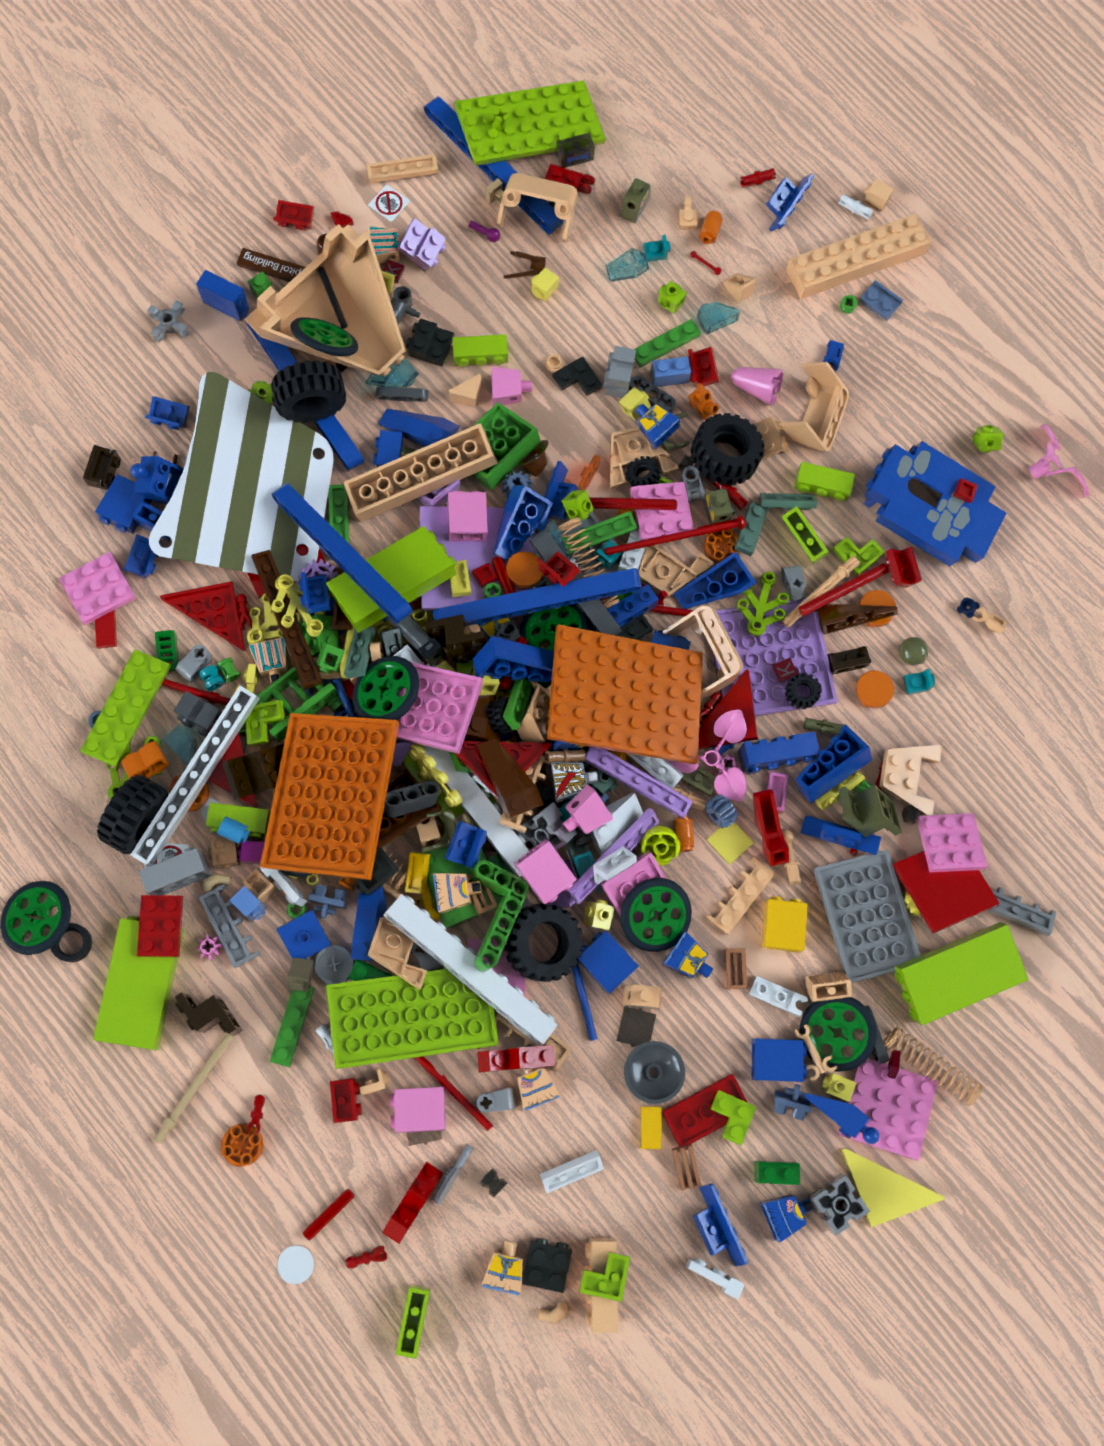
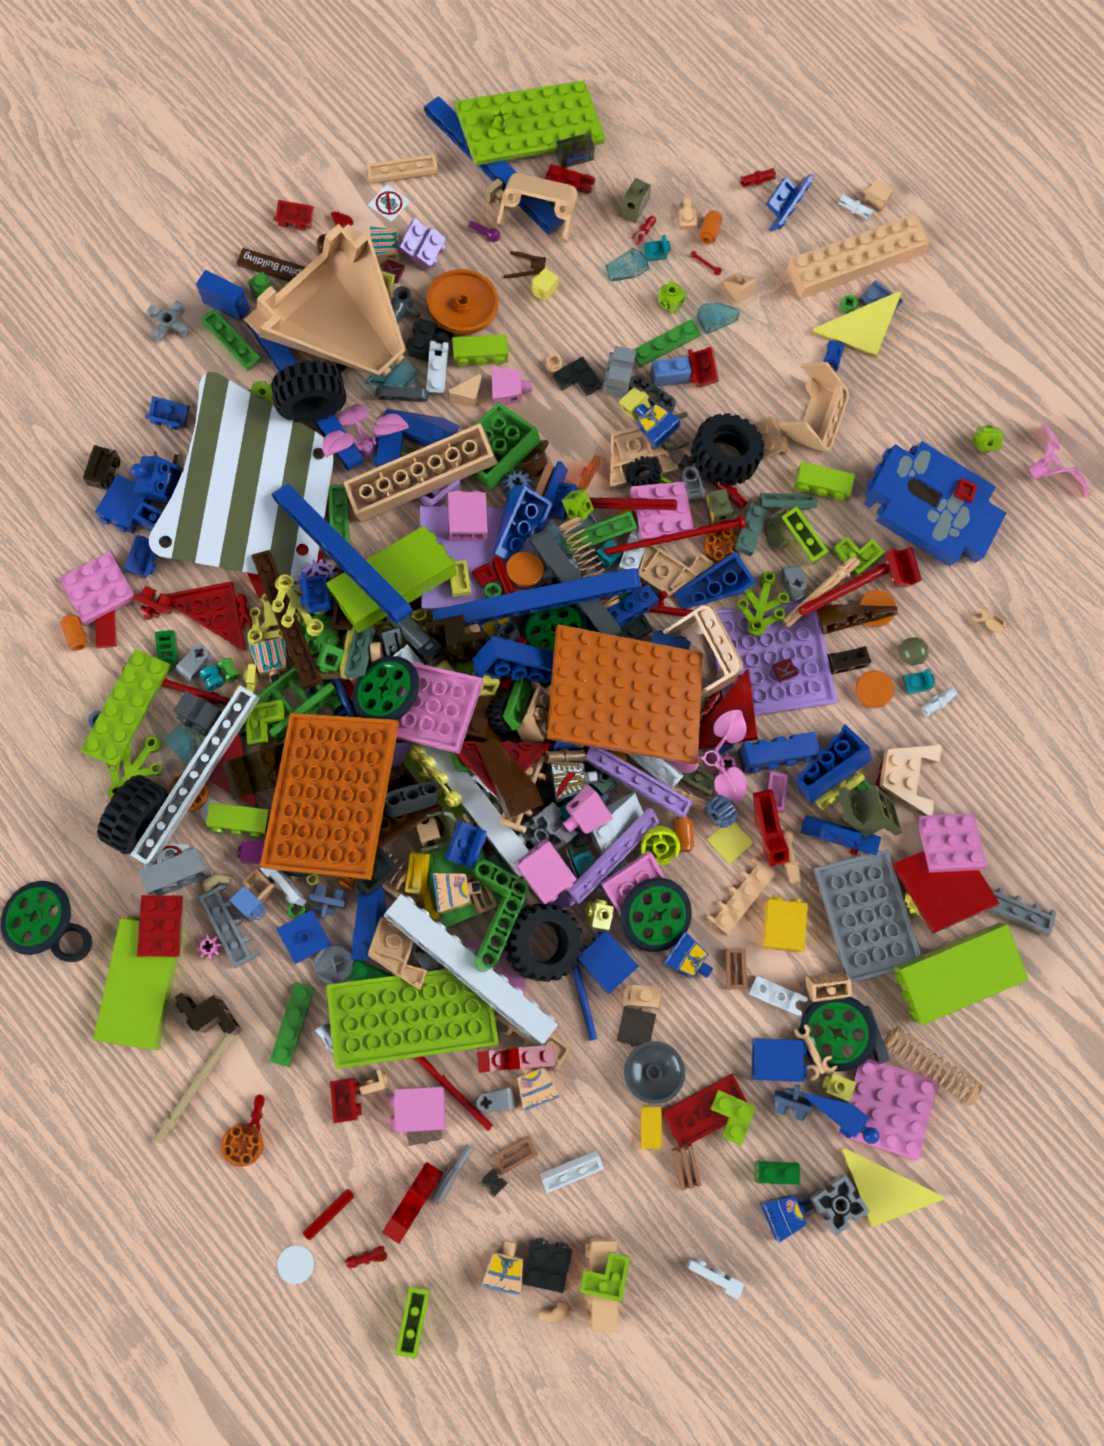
(73, 632): none -> orange head
(146, 597): none -> red hips
(146, 761): orange brick -> none
(223, 853): medium nougat head -> none
(230, 340): none -> bright green plate
(233, 830): dark azure brick -> none
(300, 974): dark tan brick -> none
(324, 336): wedge -> none
(333, 299): black bar -> none
(338, 441): none -> bright pink plant
(437, 368): none -> white plate
(462, 301): none -> orange dish
(499, 1163): none -> nougat tile
(544, 480): none -> nougat tile
(558, 569): red bracket -> none
(613, 864): white panel -> none
(644, 229): none -> red piece
(702, 401): orange hips -> none
(717, 1228): blue bracket -> none
(759, 382): bright pink cone -> none
(773, 532): none -> olive helmet
(812, 684): black tyre -> none
(822, 726): olive pin -> none
(864, 327): none -> light yellow tile
(894, 1064): dark red tile -> none
(910, 814): clear smoke plate -> none
(939, 701): none -> white pin
(964, 604): dark blue plate -> none

